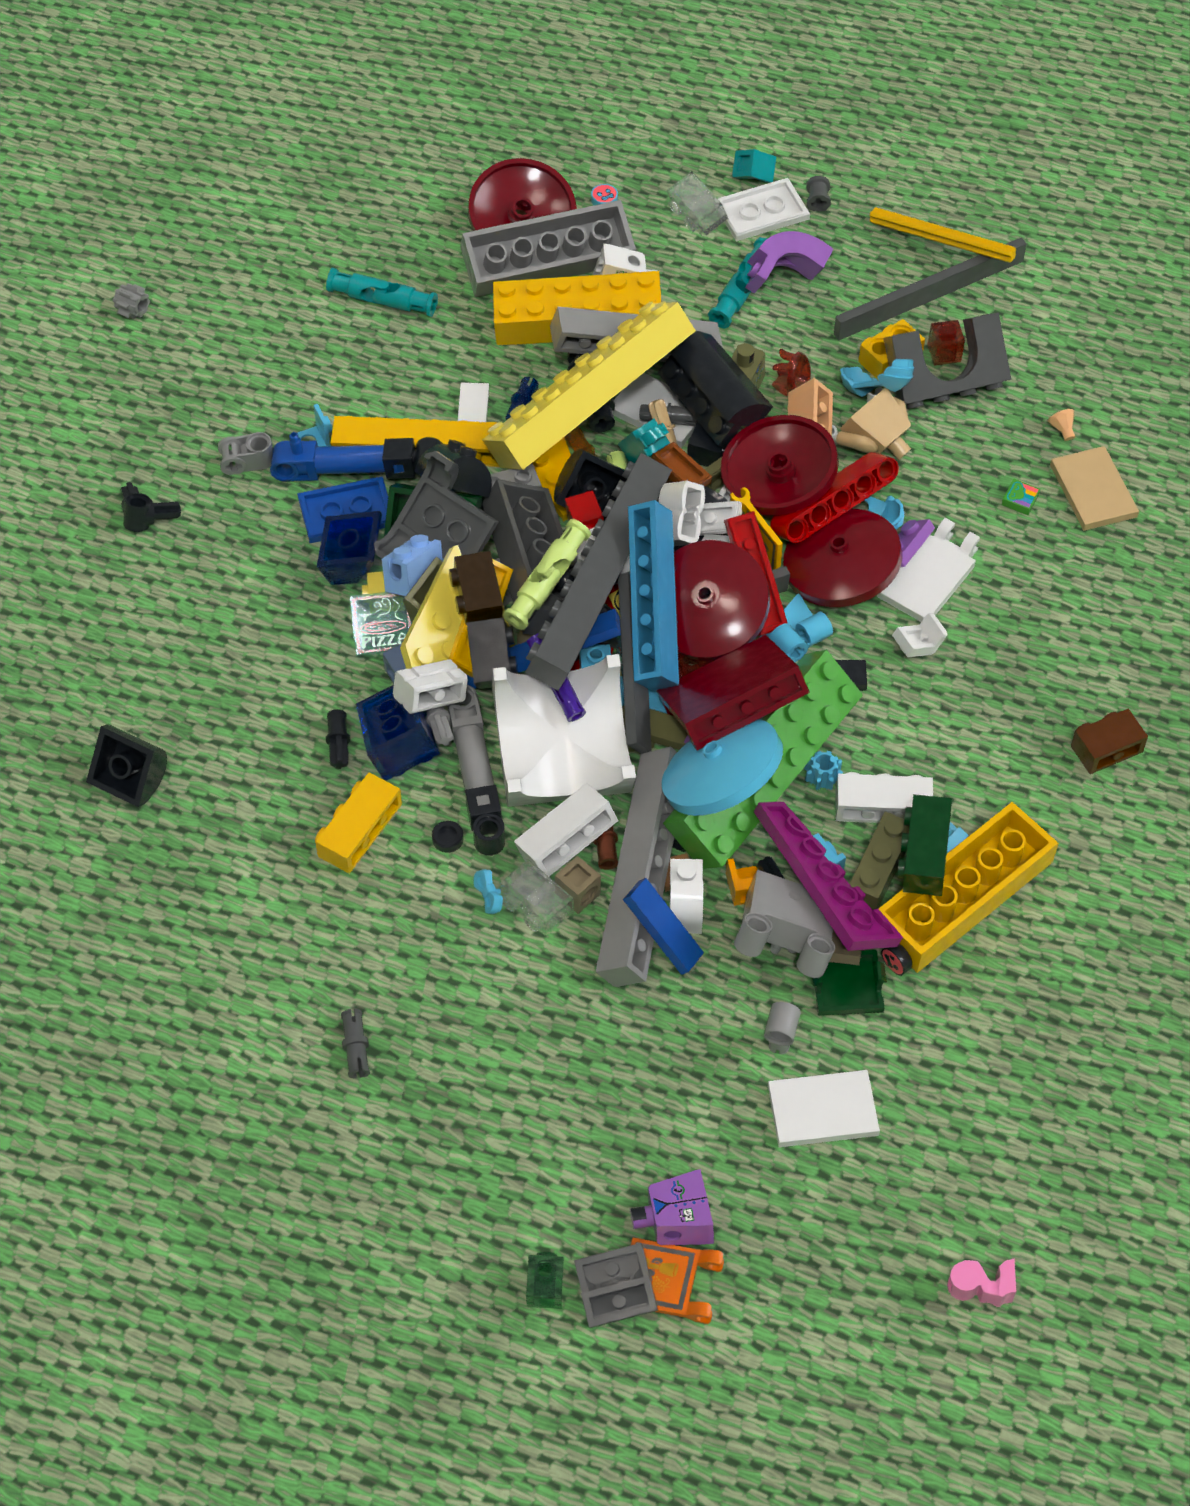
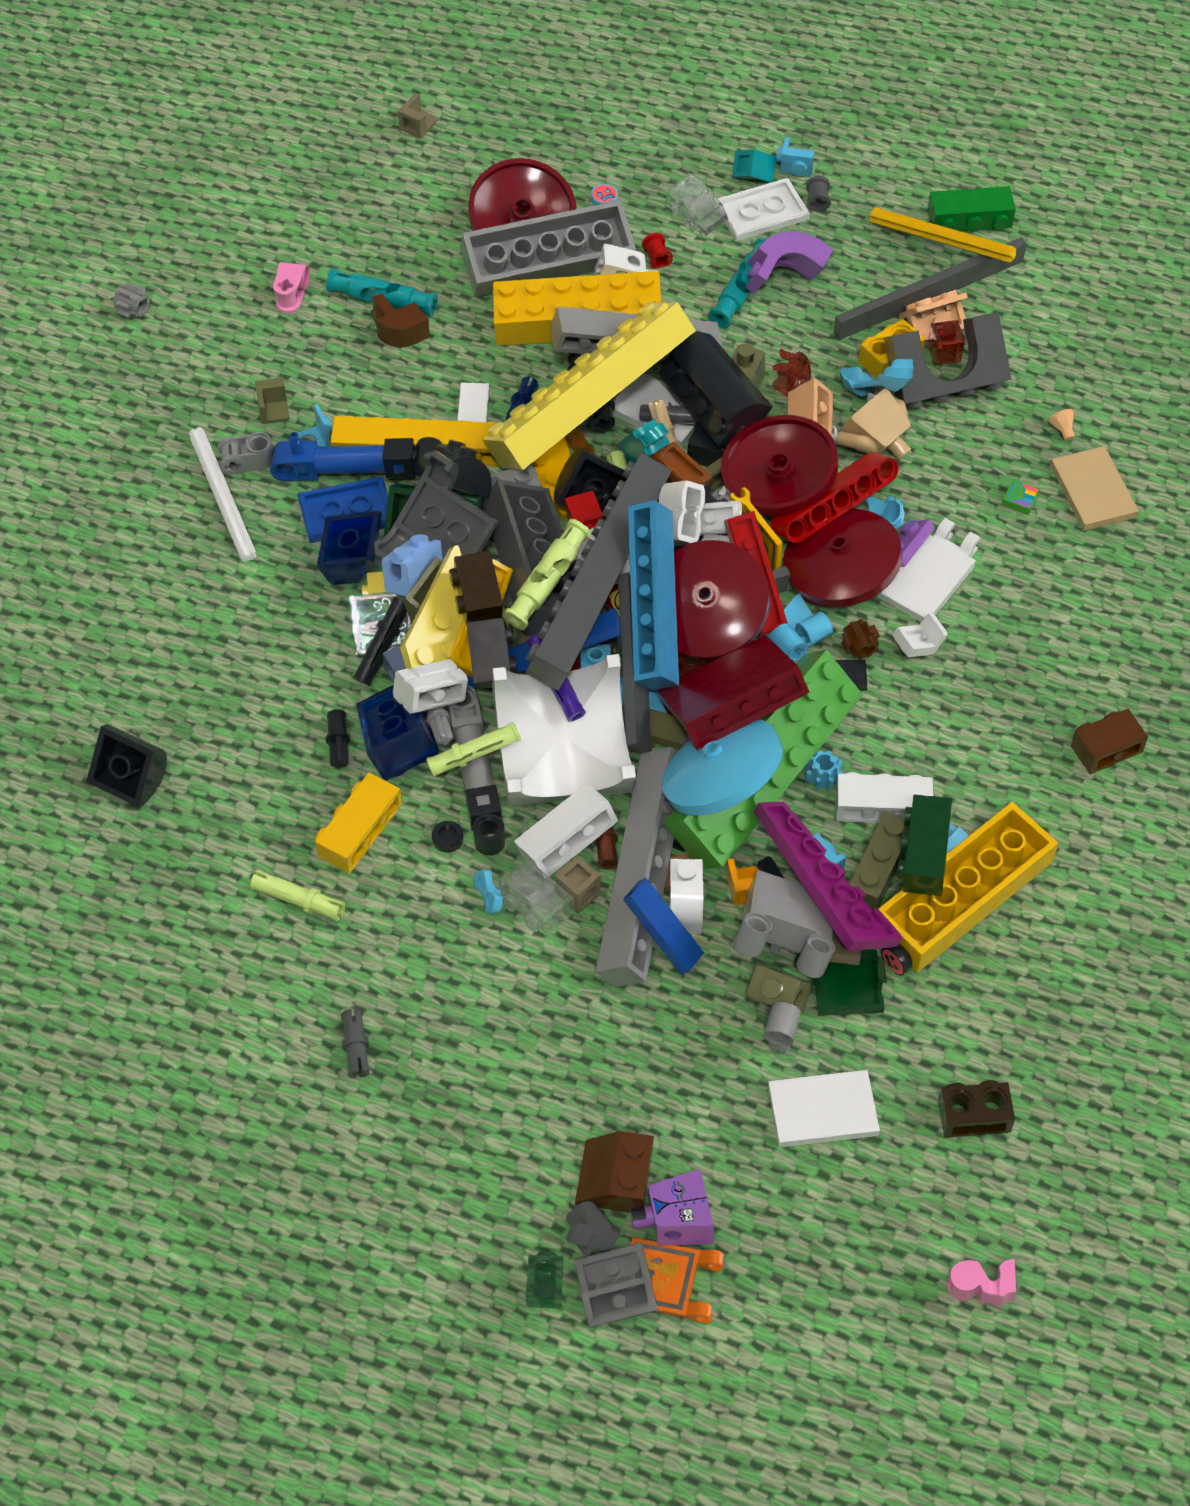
(141, 511): black axle -> none
(222, 494): none -> white axle
(272, 400): none -> olive panel
(290, 286): none -> bright pink piece
(306, 898): none -> yellowish green pin
(387, 630): none -> black pin
(400, 326): none -> reddish brown brick
(415, 120): none -> dark tan panel
(473, 749): none -> yellowish green pin
(591, 1229): none -> dark grey piece
(615, 1171): none -> reddish brown slope
(655, 246): none -> red bush
(774, 985): none -> olive torso
(795, 160): none -> medium azure bracket
(860, 639): none -> reddish brown gear
(933, 310): none -> light nougat bracket
(972, 208): none -> green brick
(977, 1118): none -> dark brown brick

